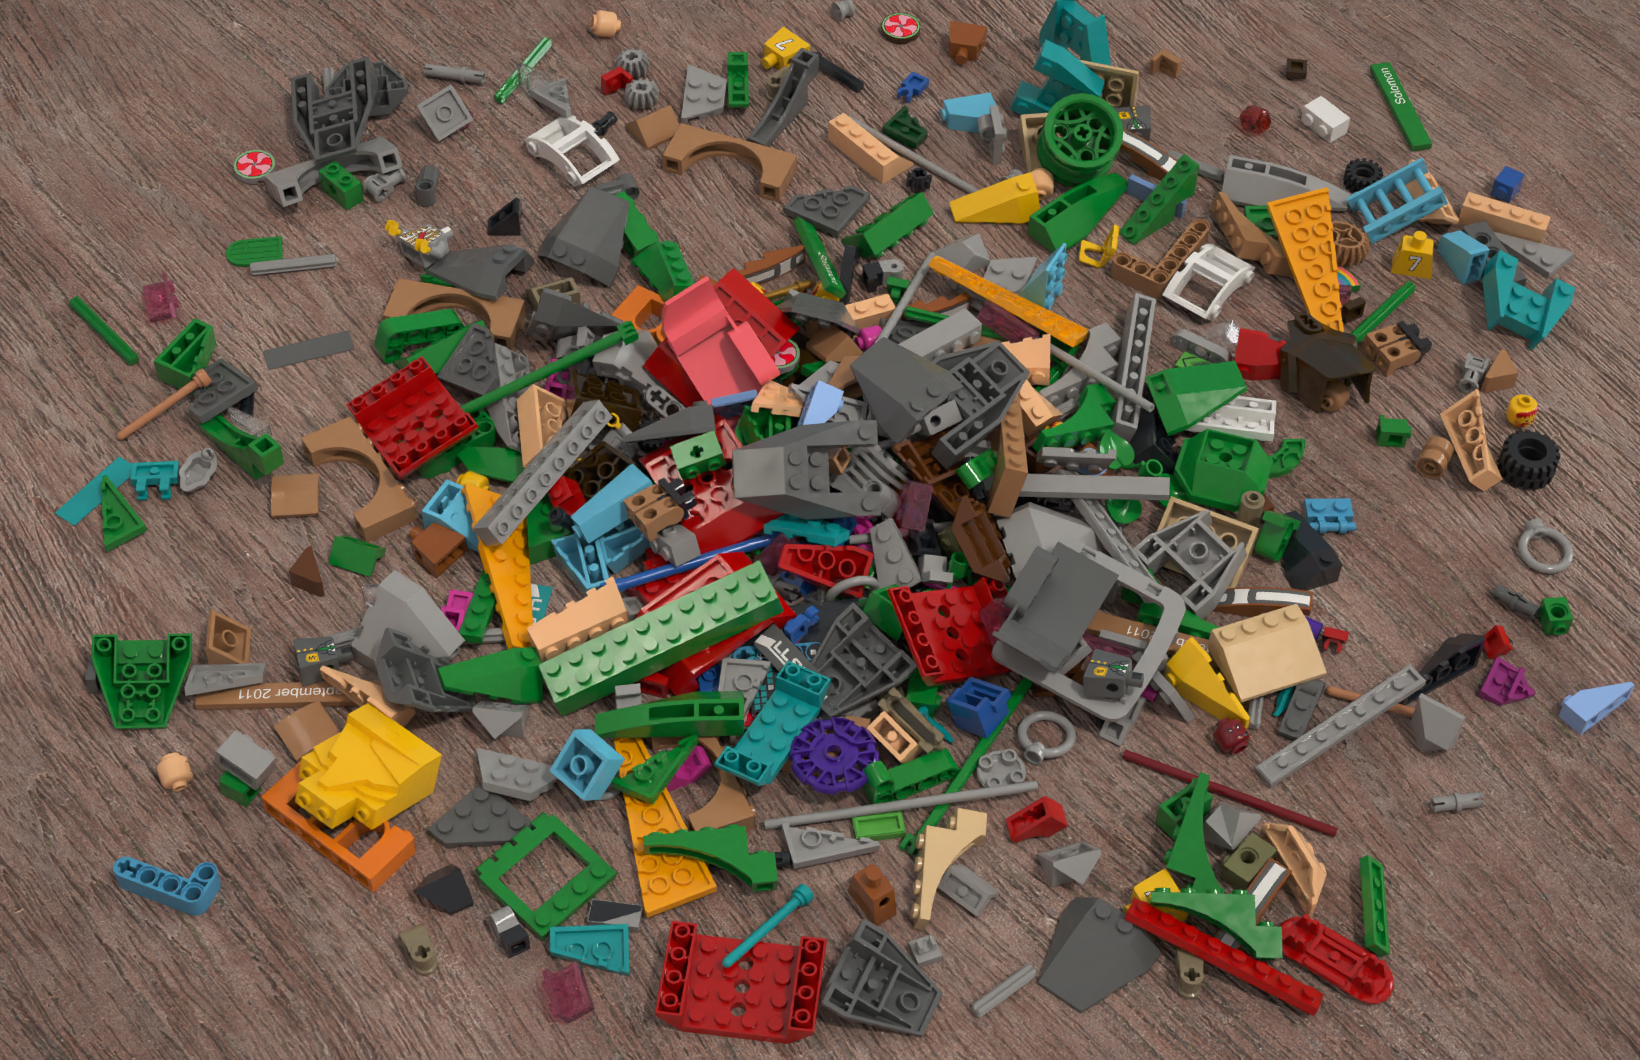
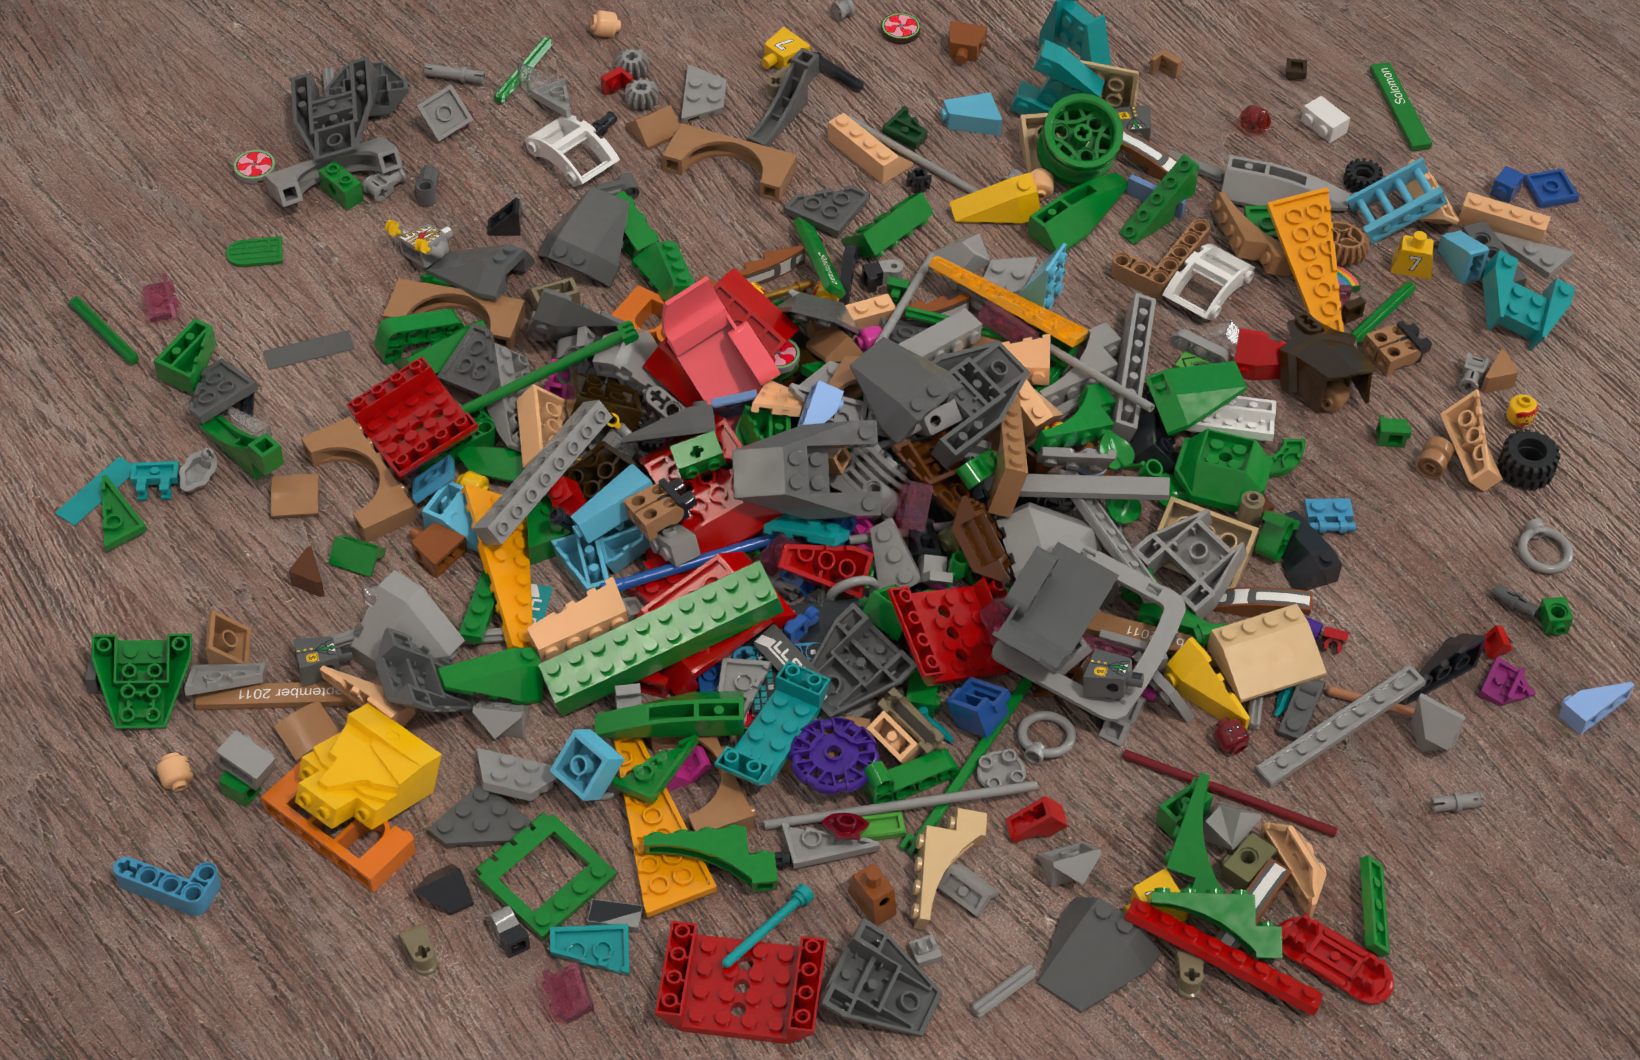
(199, 380): nougat piece -> none
(293, 264): light grey axle -> none
(433, 478): none -> dark azure tile
(457, 607): dark pink slope -> none
(738, 79): green slope -> none
(845, 826): none -> dark red animal
(913, 84): blue plate -> none
(991, 130): light grey plate -> none
(1108, 248): yellow piece -> none
(1202, 632): none -> green cone
(1551, 188): none -> blue tile

